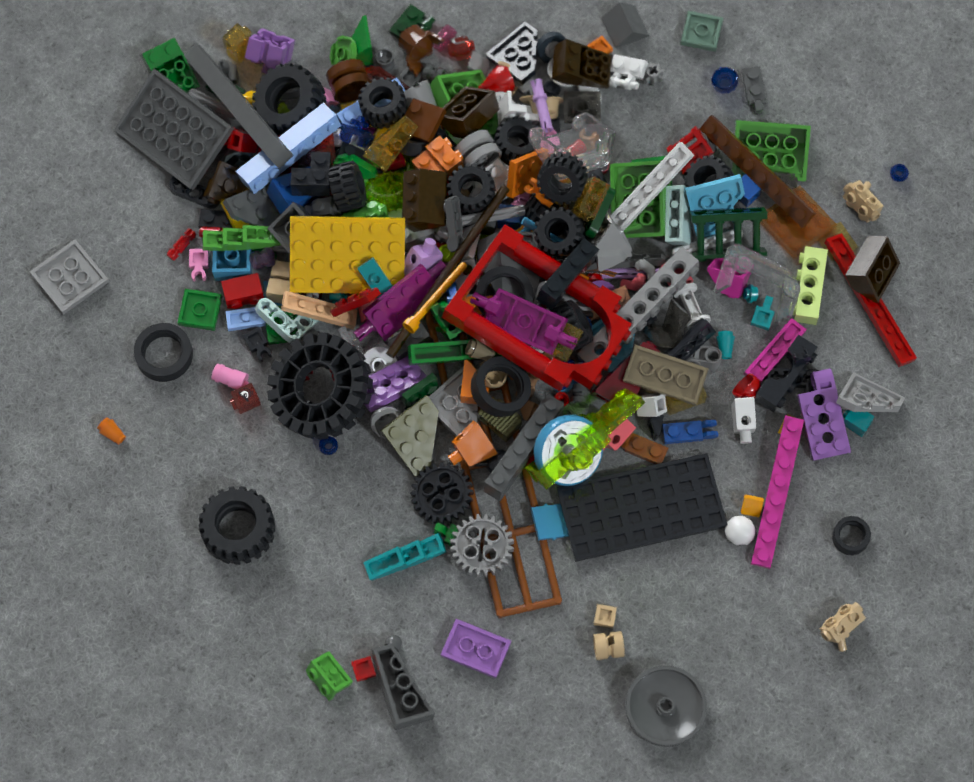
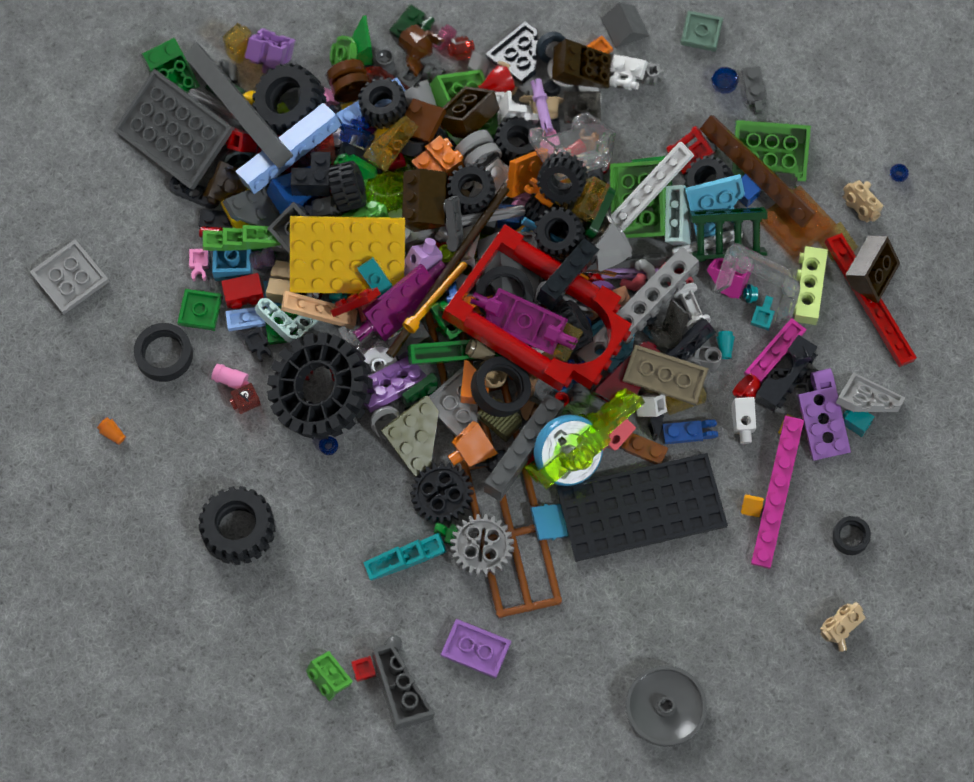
(181, 244): red axle -> none
(605, 616): tan plate -> none
(608, 645): tan wheel -> none
(740, 530): white hair -> none

